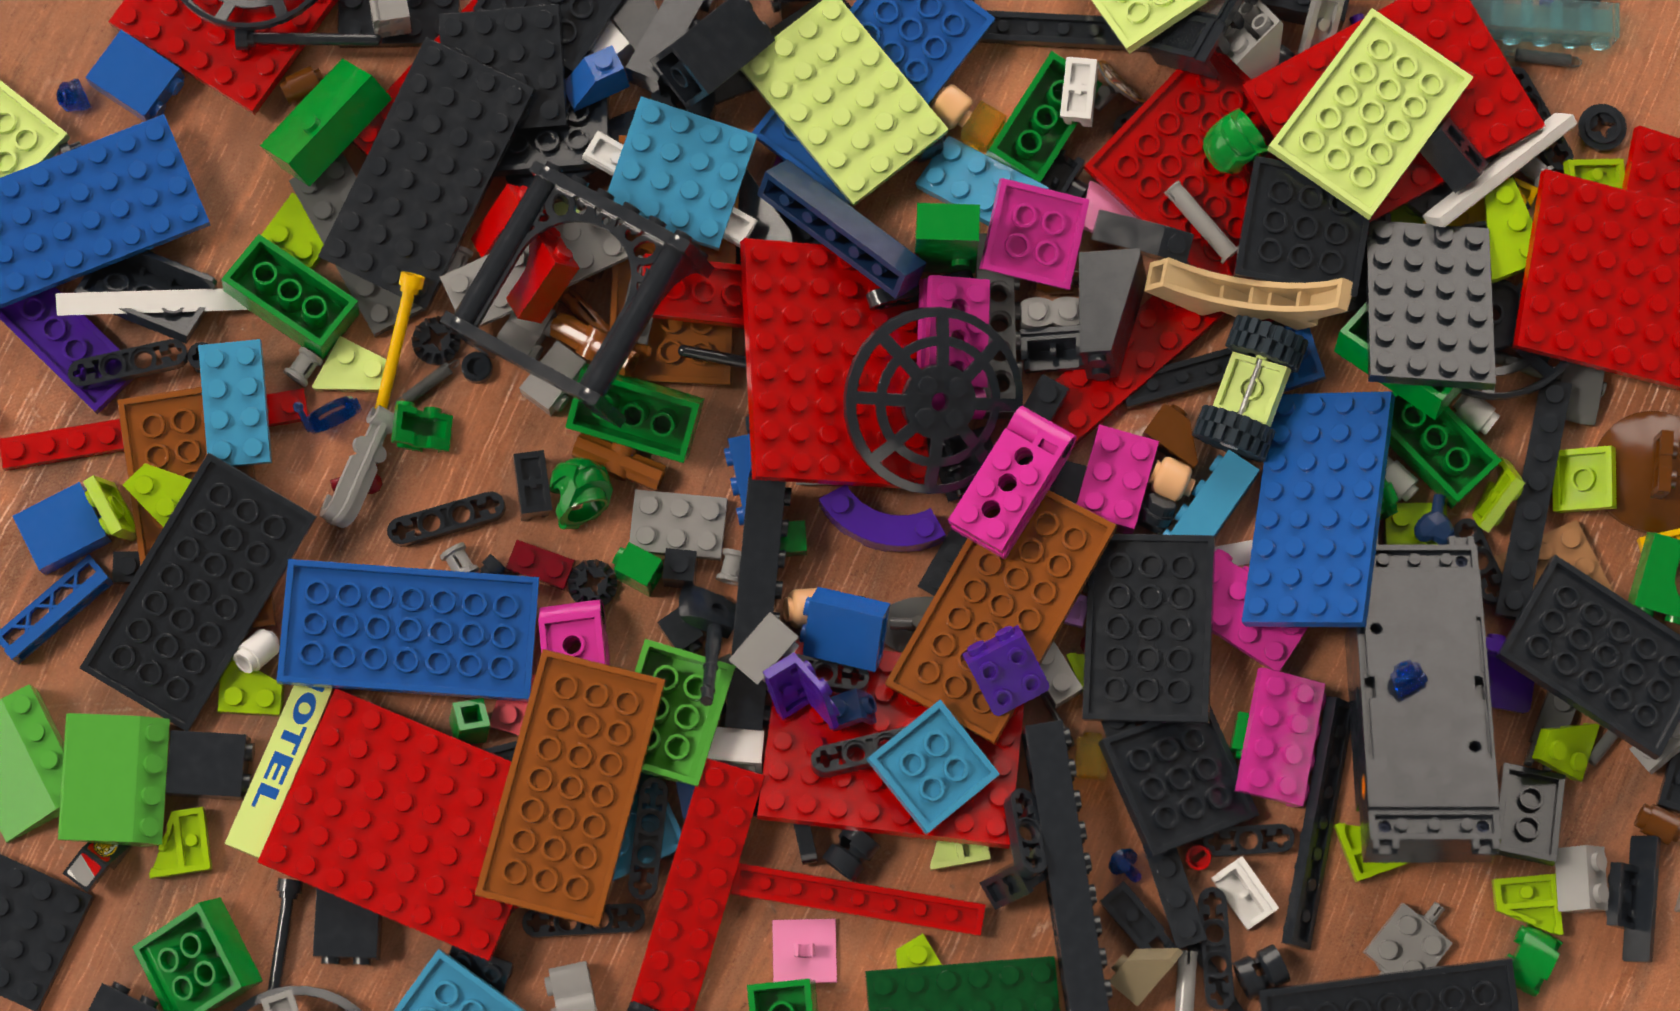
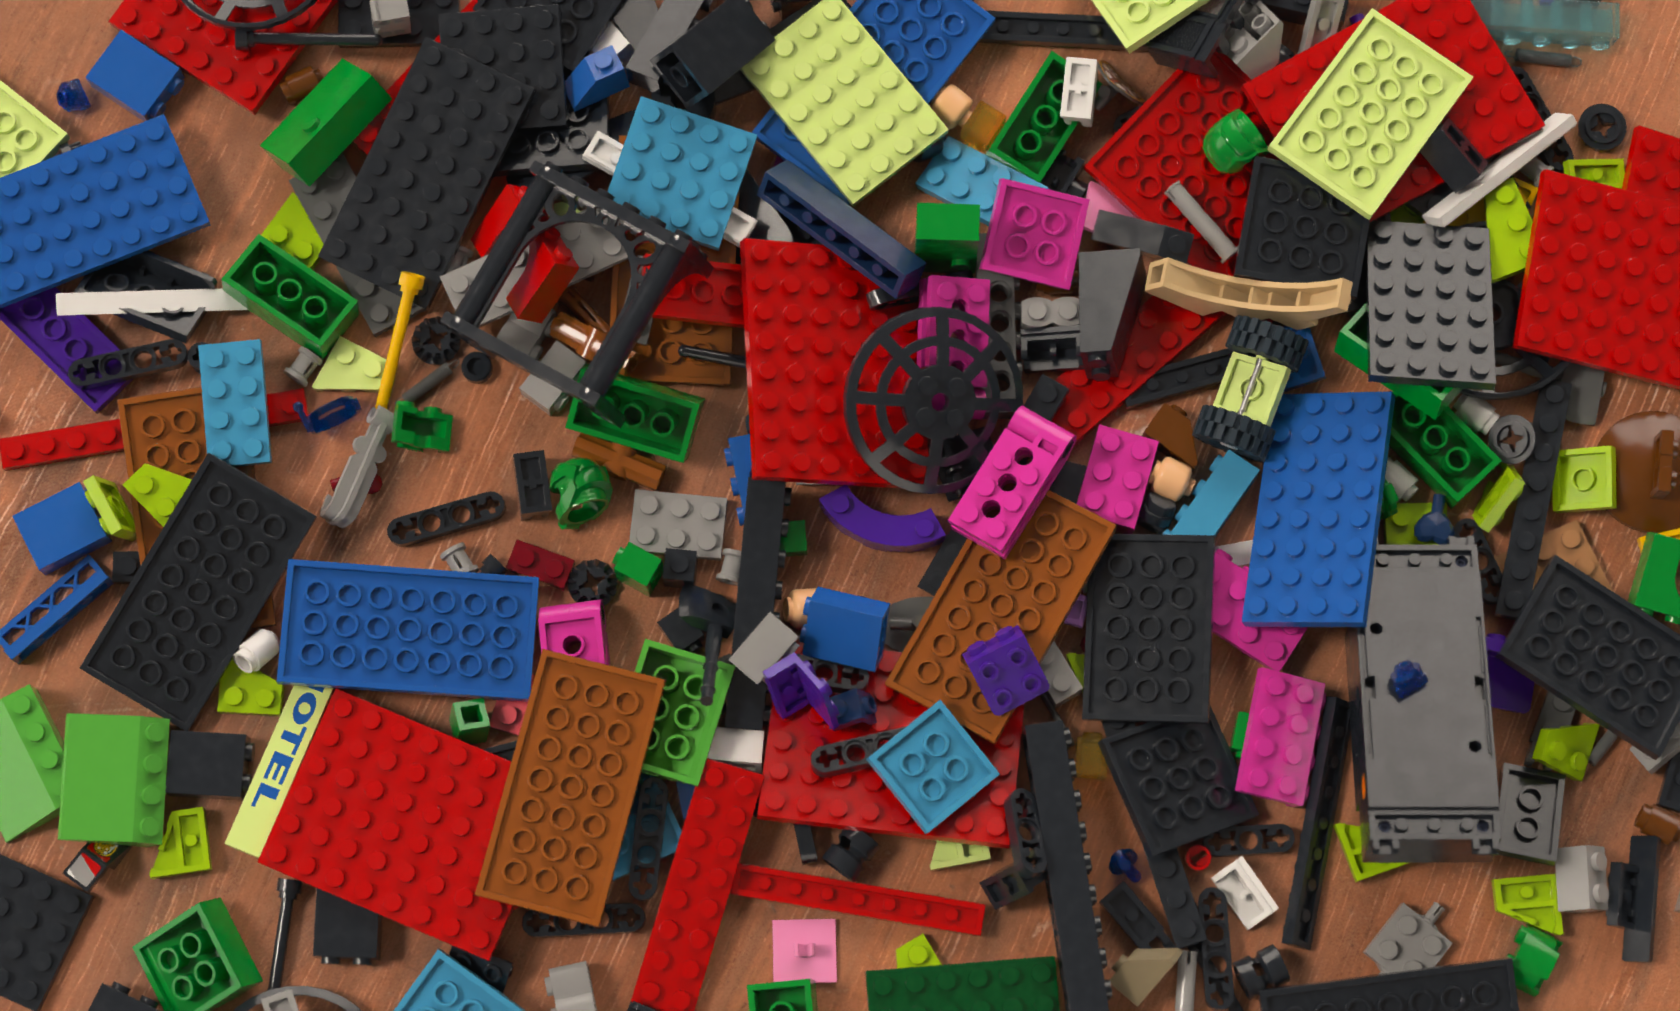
(1503, 429): none -> black gear

